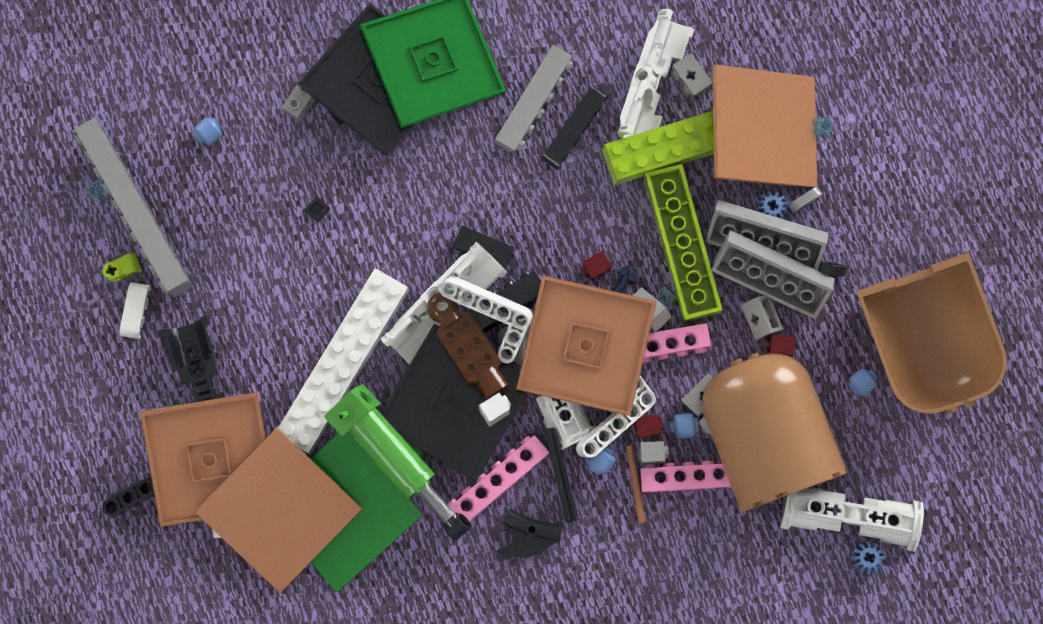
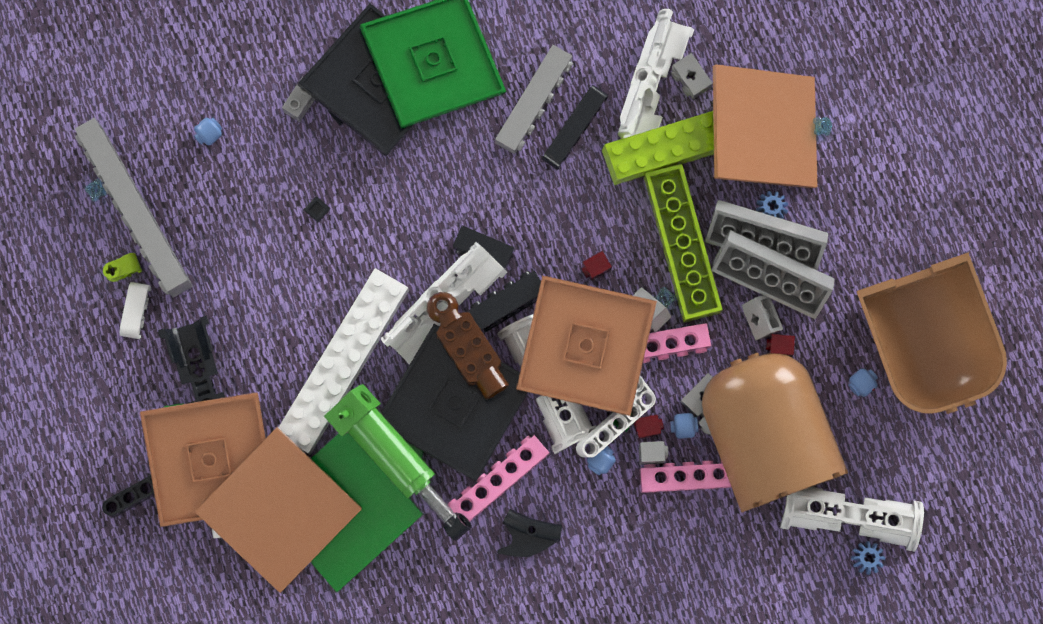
(492, 311): white beam -> none
(495, 409): white brick -> none
(560, 475): black axle -> none
(623, 281): dark blue bar -> none
(635, 484): nougat bar -> none
(804, 200): light grey beam -> none
(832, 268): black beam -> none

